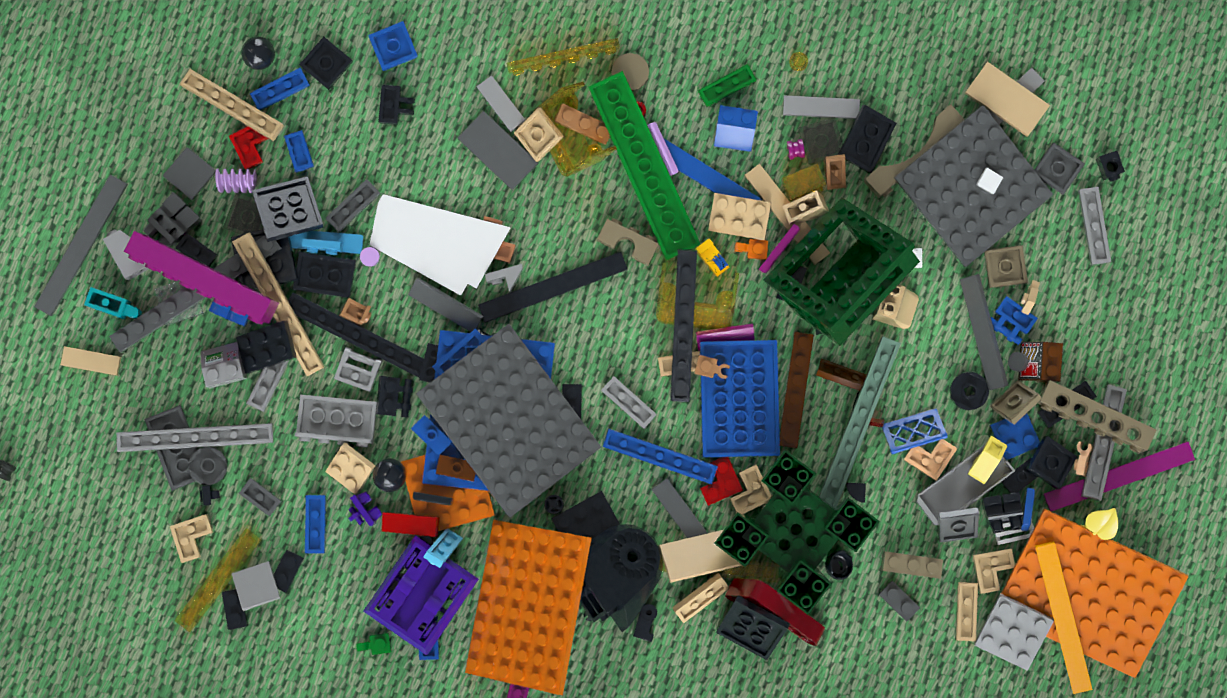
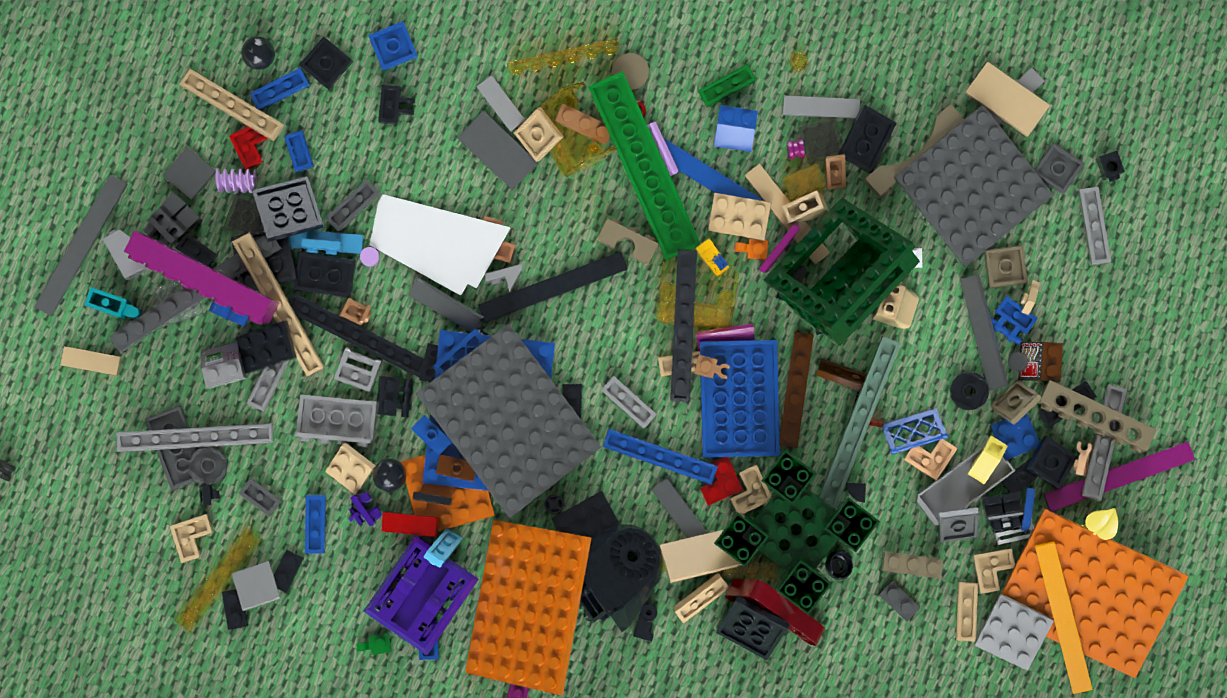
(989, 180): white tile -> none

